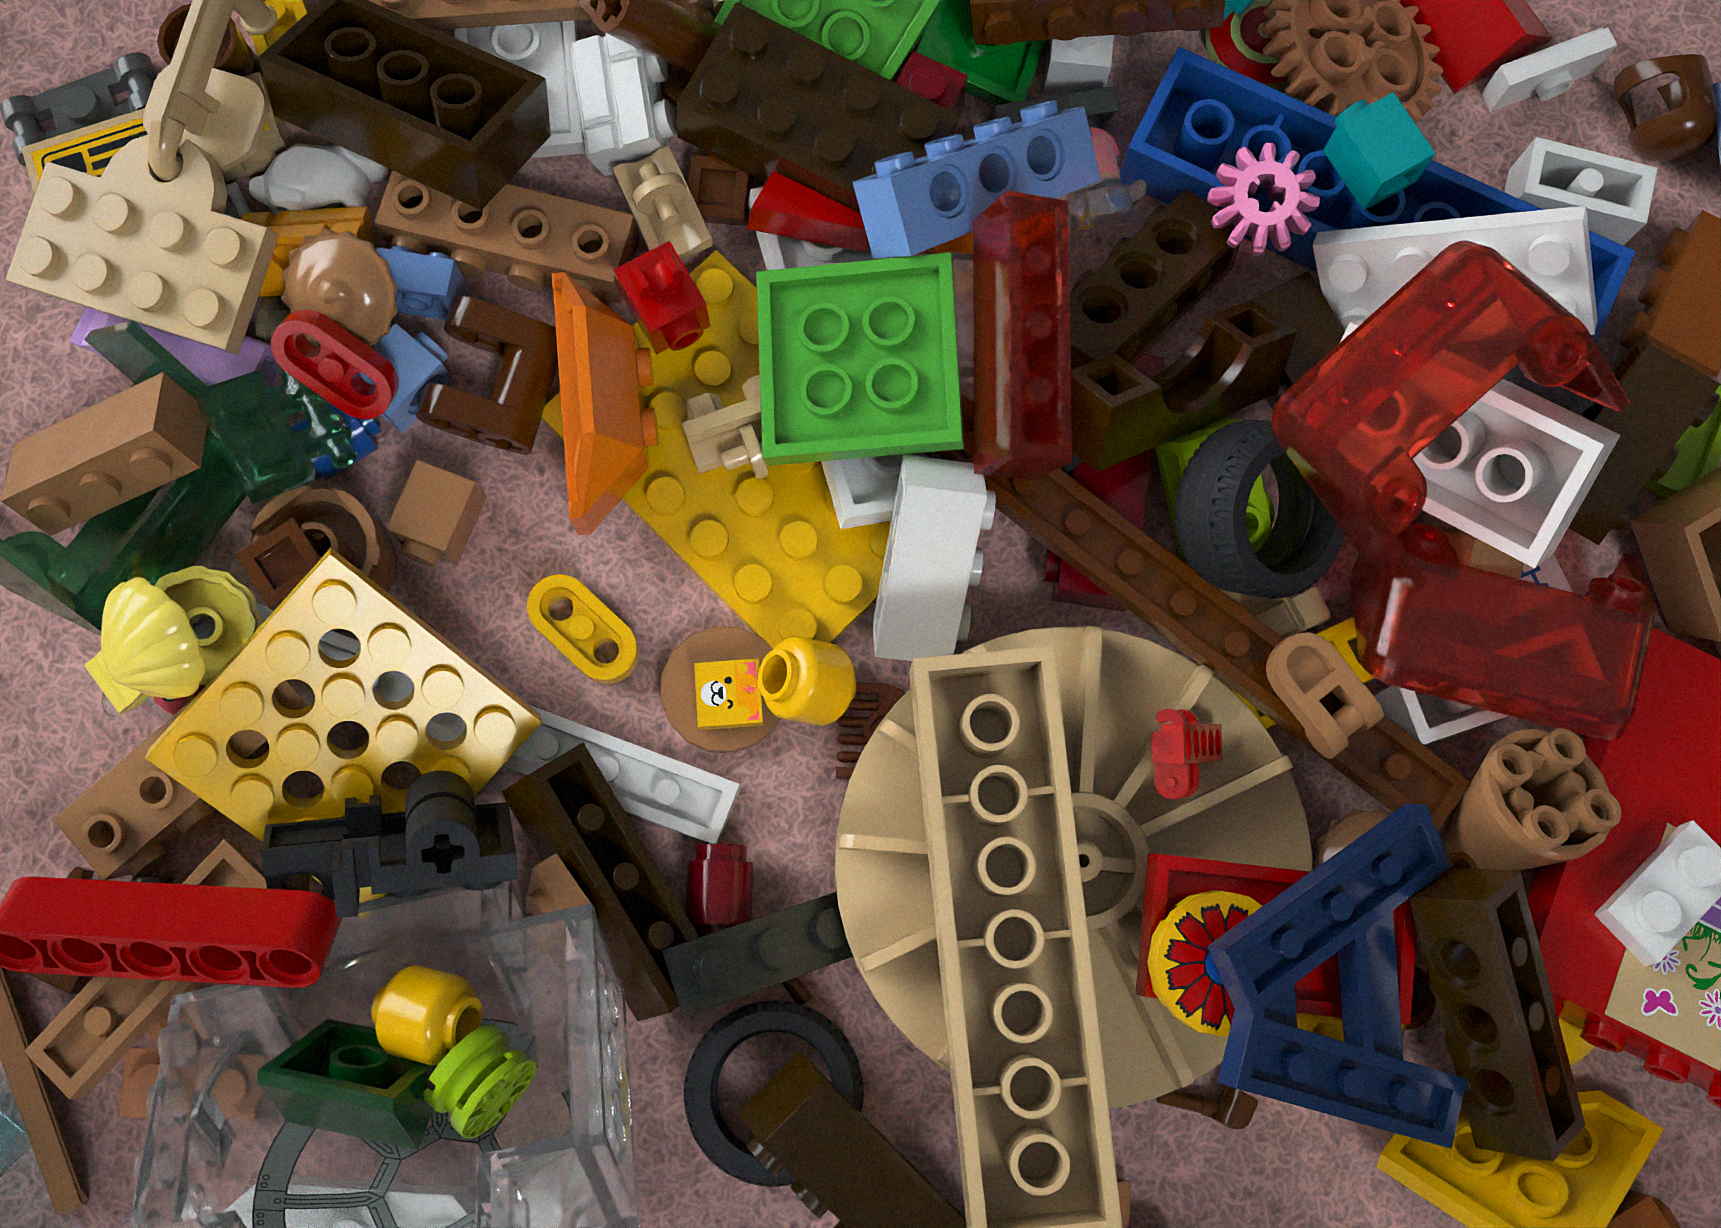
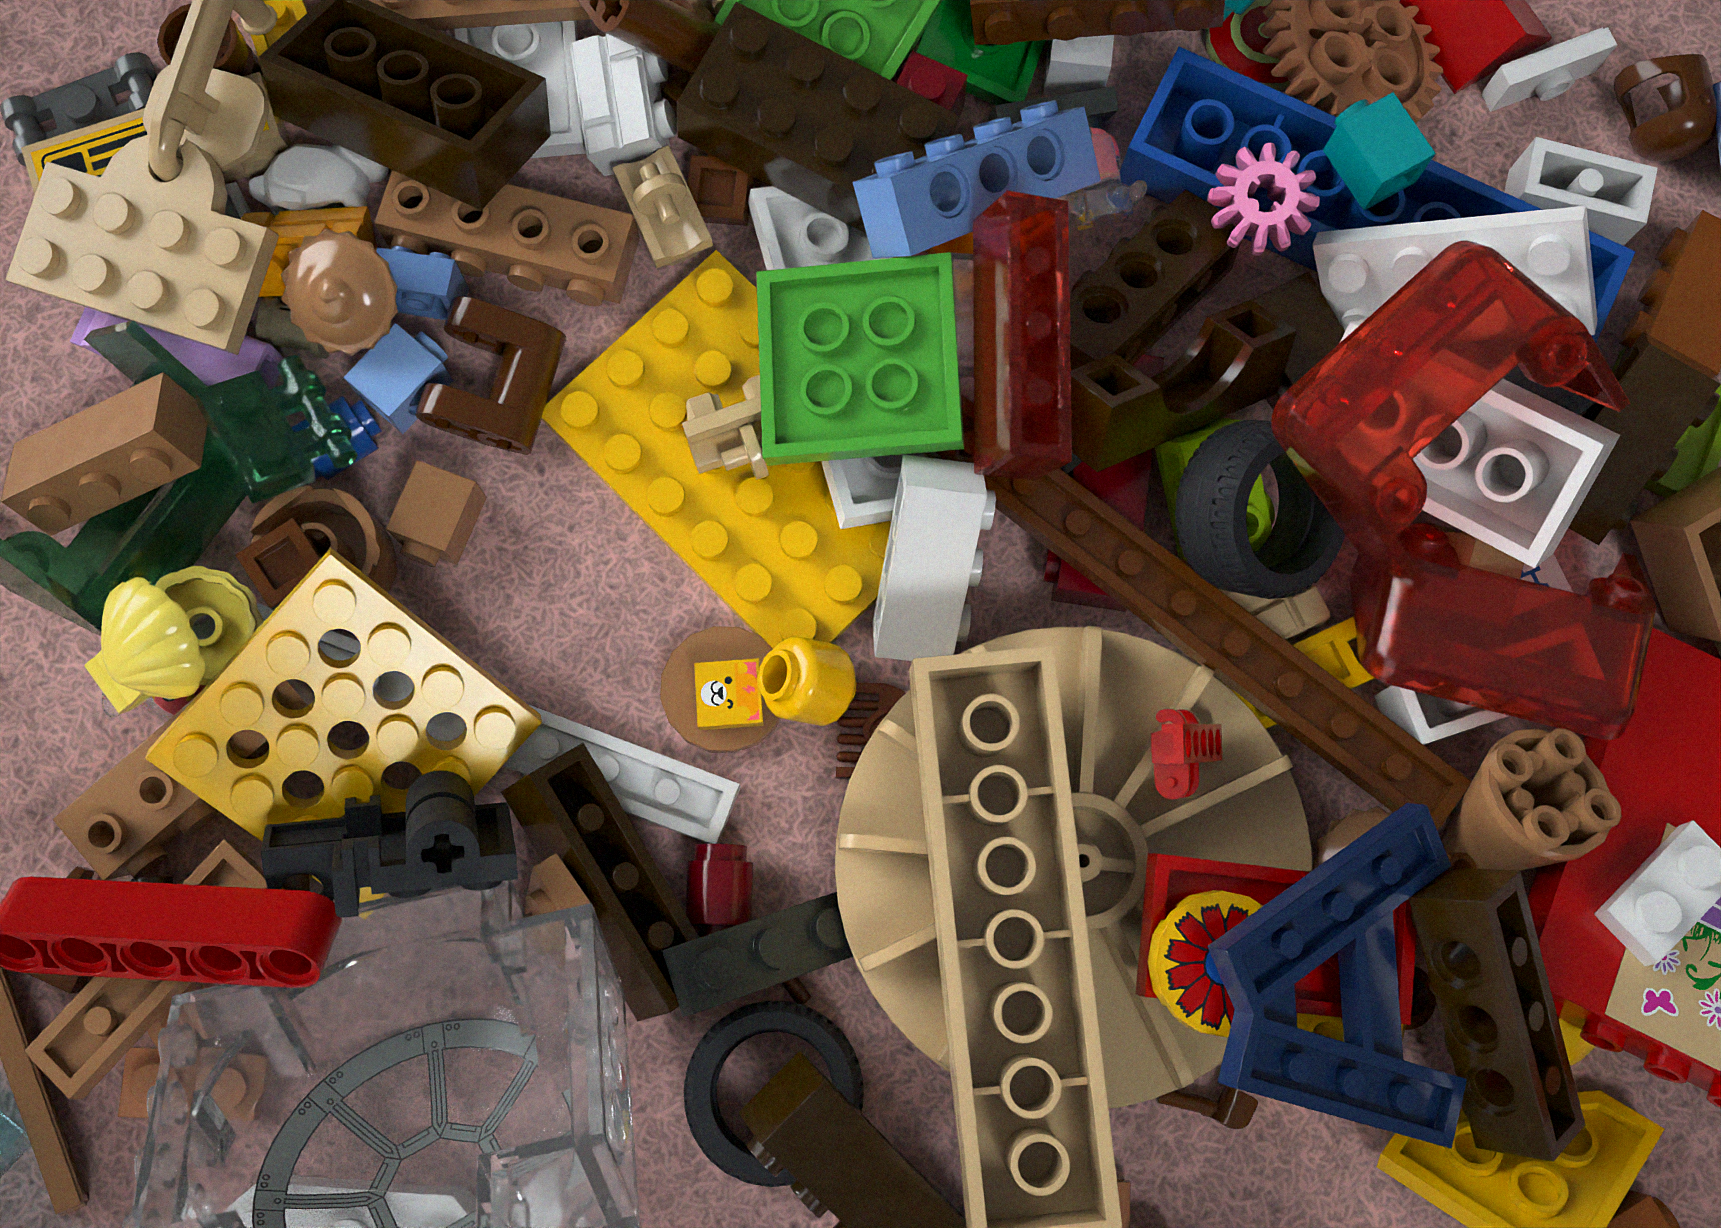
(334, 365): red plate -> none
(350, 1085): dark green slope -> none
(425, 1013): yellow head -> none
(480, 1080): lime wheel -> none
(584, 630): yellow plate -> none
(600, 403): orange wedge -> none
(663, 299): red brick -> none
(807, 215): red piece -> none
(1305, 671): medium nougat plate -> none

